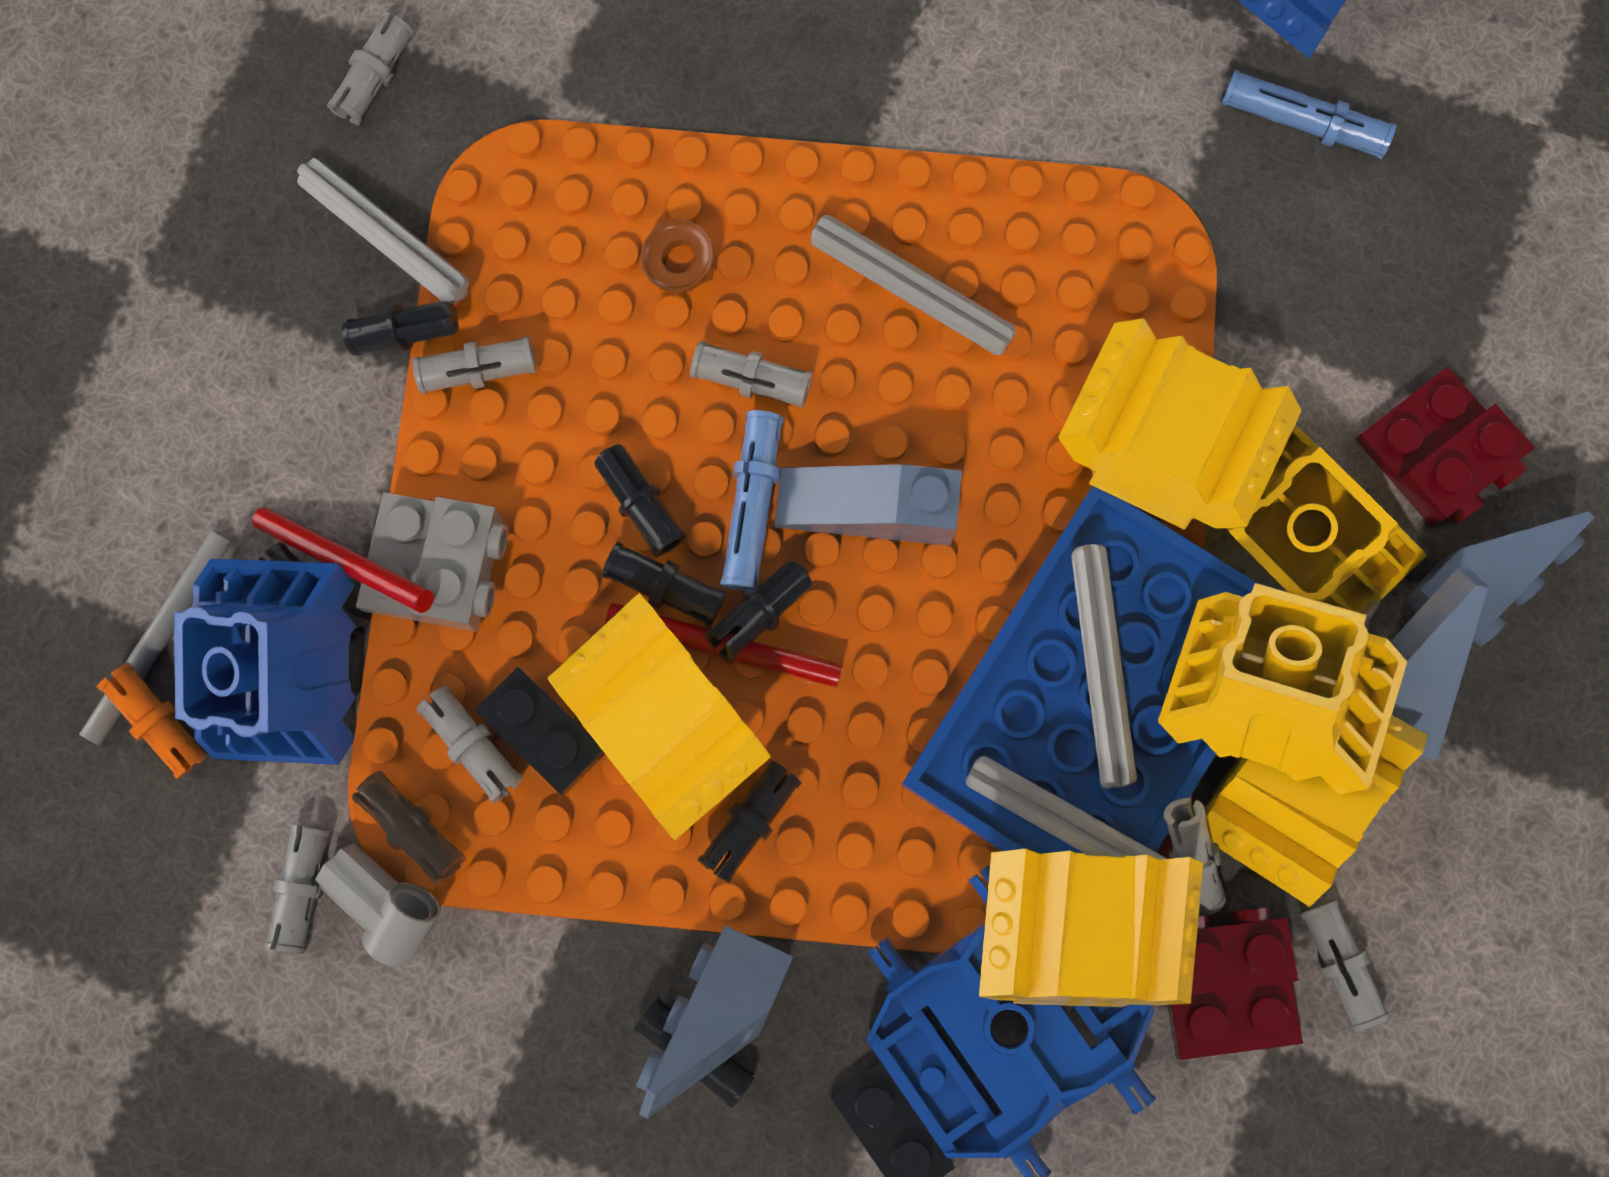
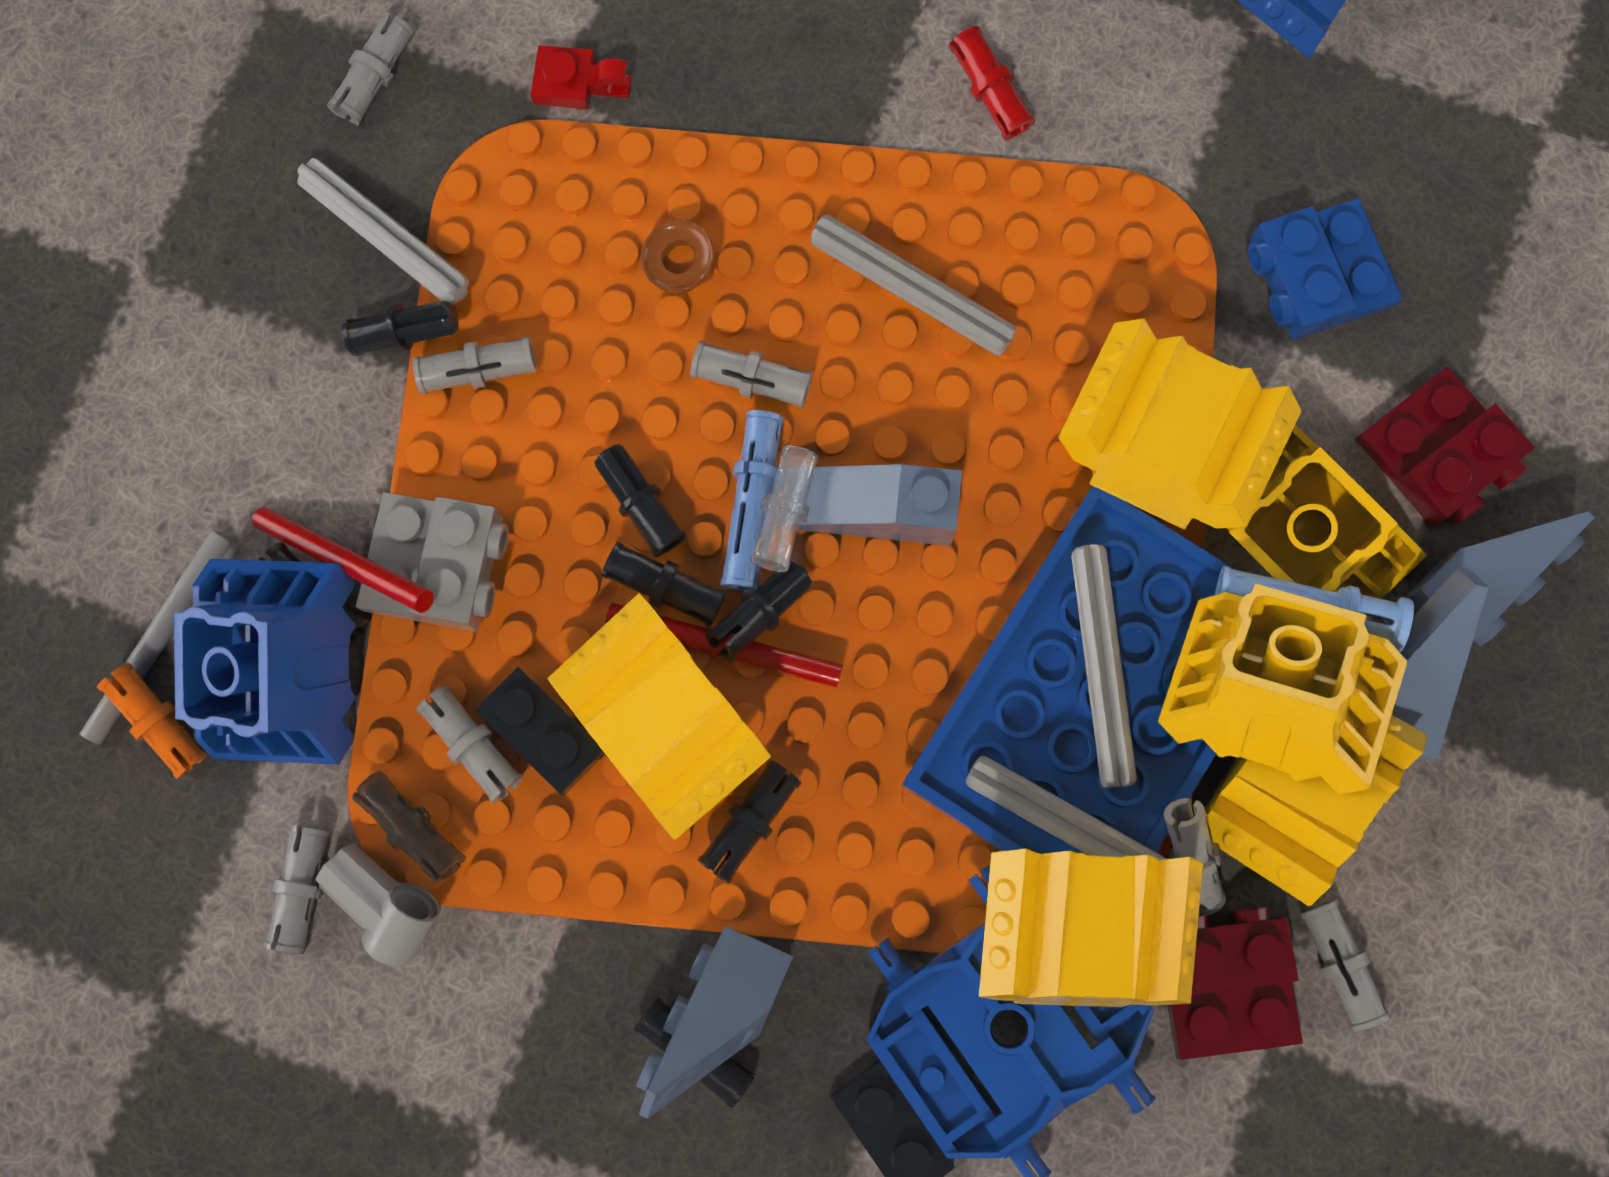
(570, 76): none -> red plate
(784, 508): none -> clear pin
(991, 83): none -> red pin
(1309, 114): medium blue pin -> none
(1322, 268): none -> blue plate
(1396, 615): none -> light blue pin

